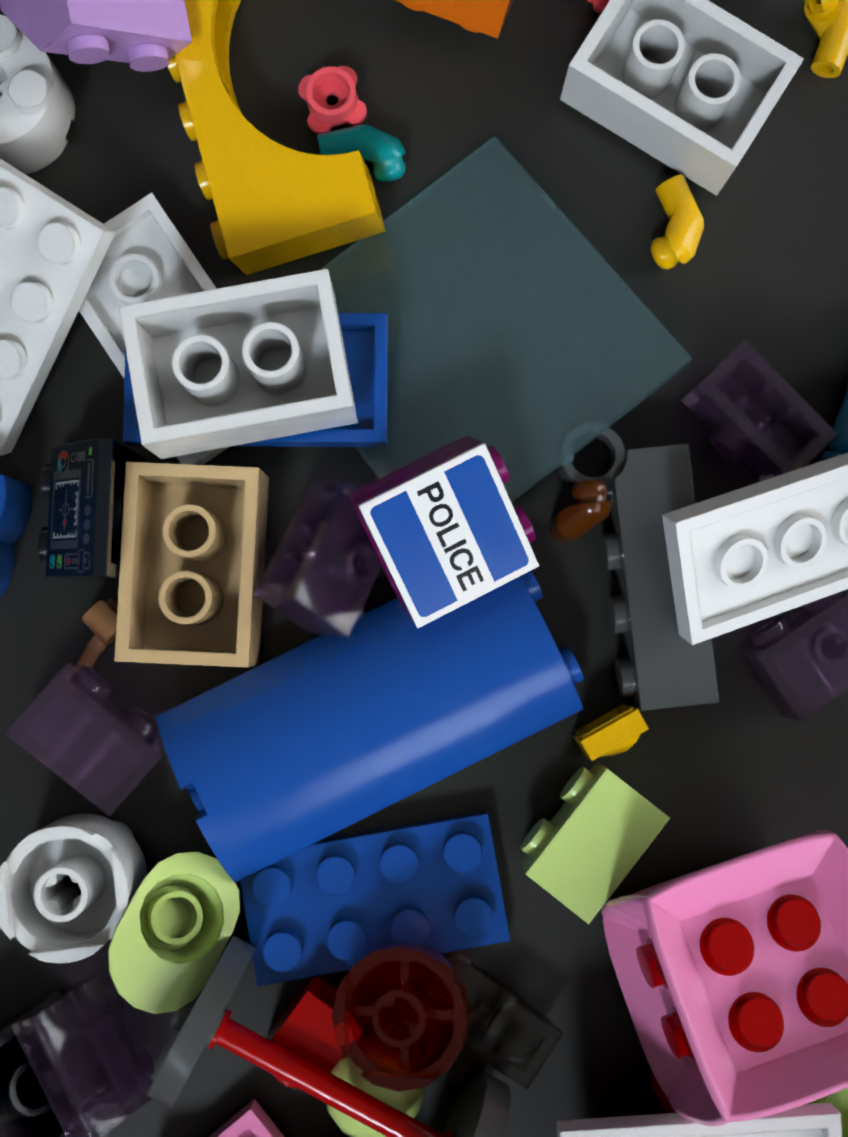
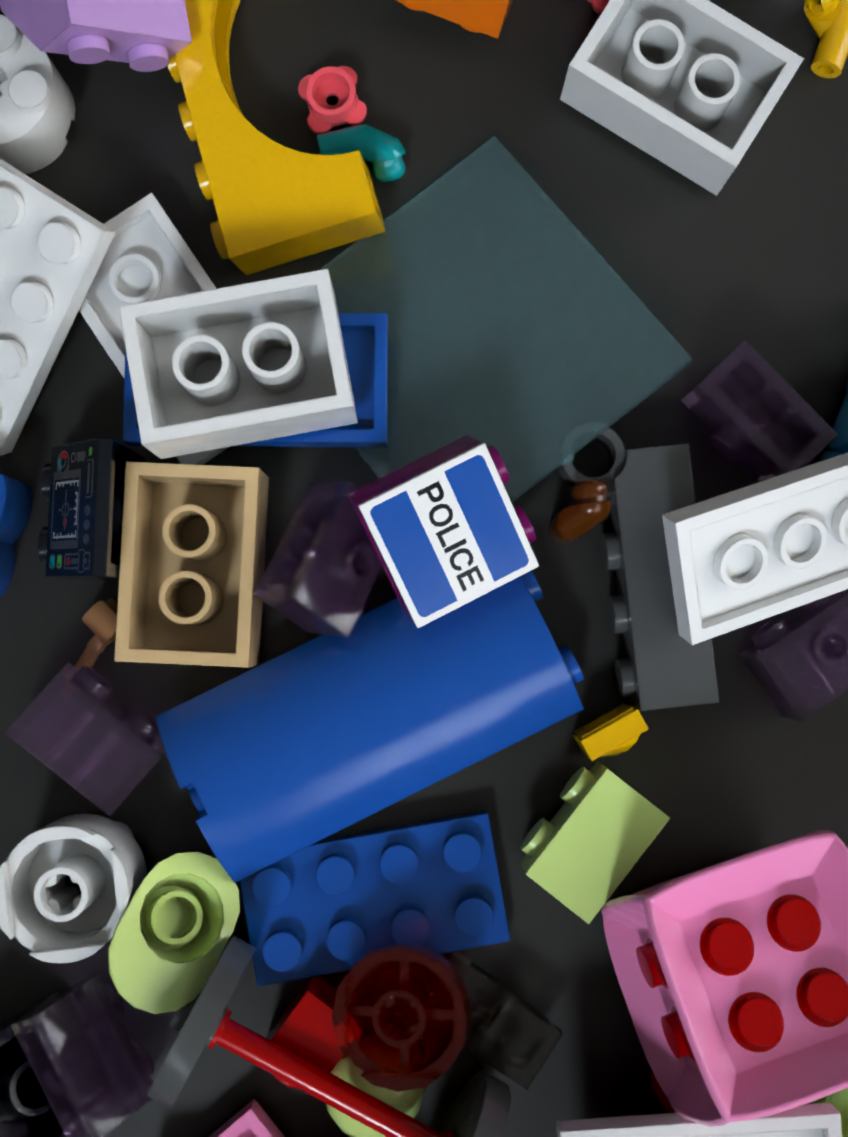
(684, 224): yellow arm -> none

